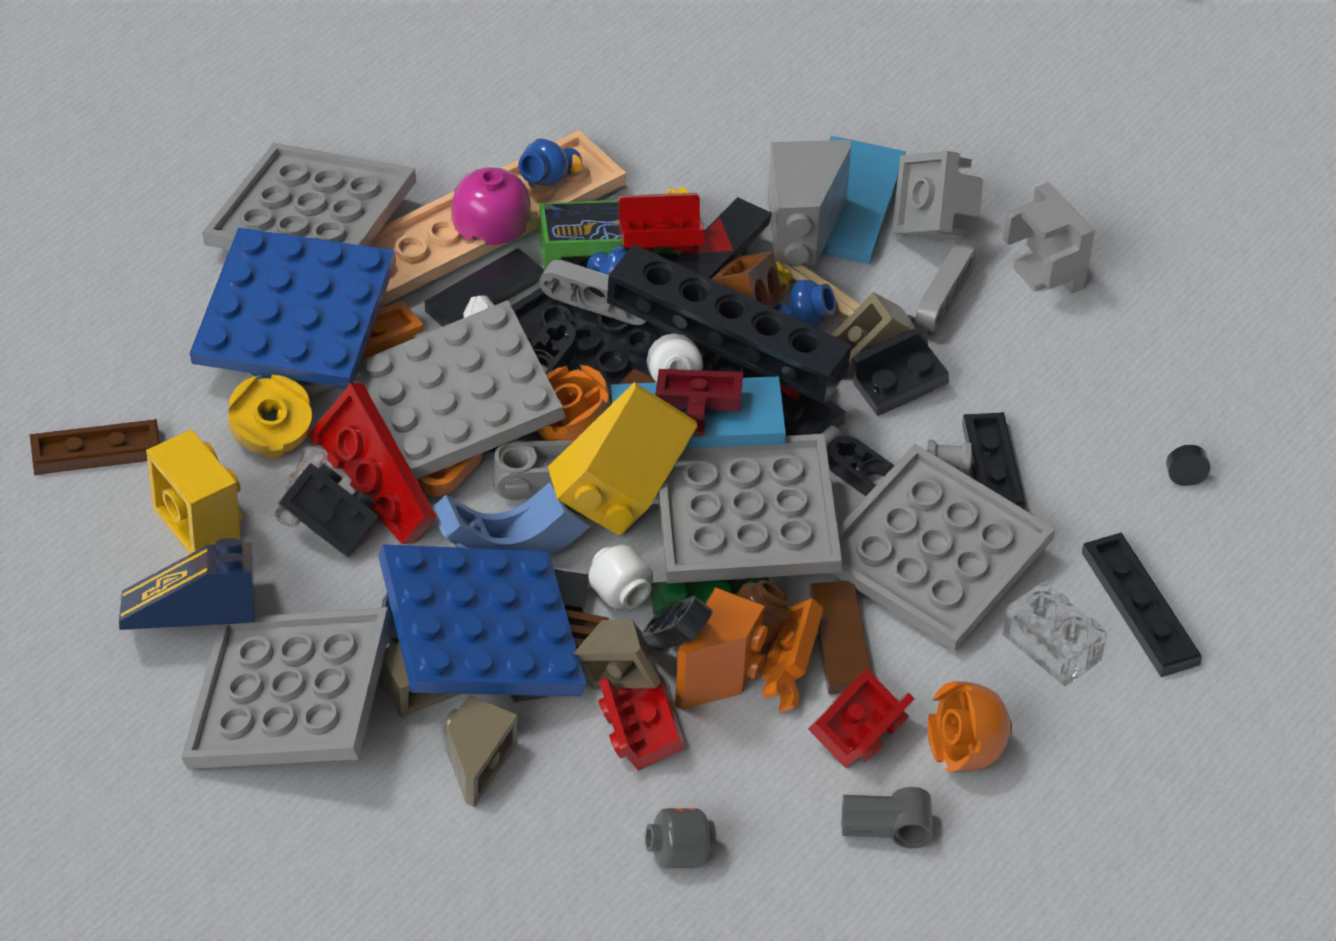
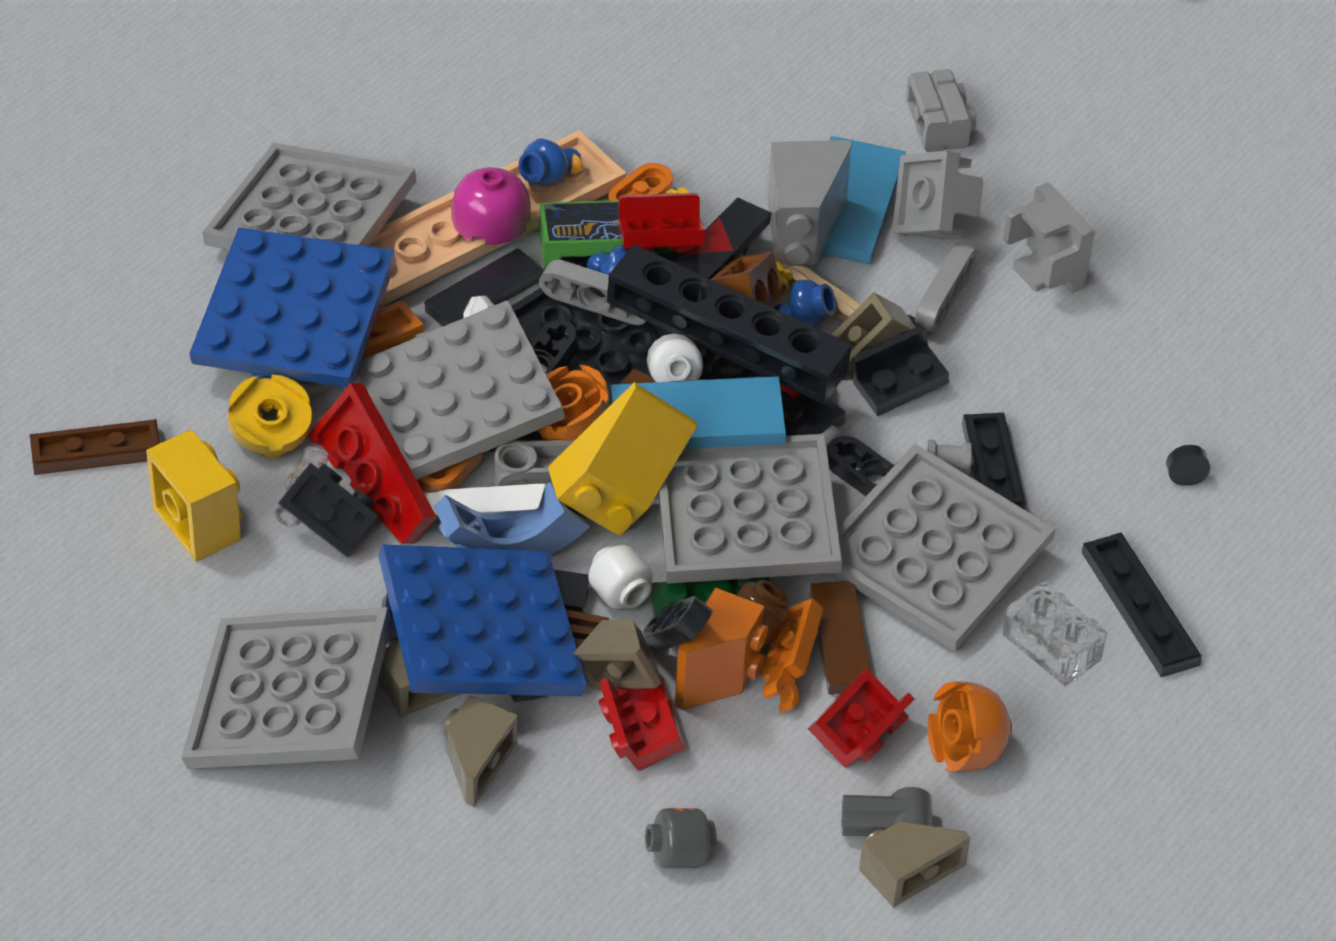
(197, 590): dark blue slope -> none
(493, 498): none -> white sticker
(646, 179): none -> orange plate
(700, 392): dark red plate -> none
(911, 858): none -> dark tan slope
(940, 110): none -> light grey brick

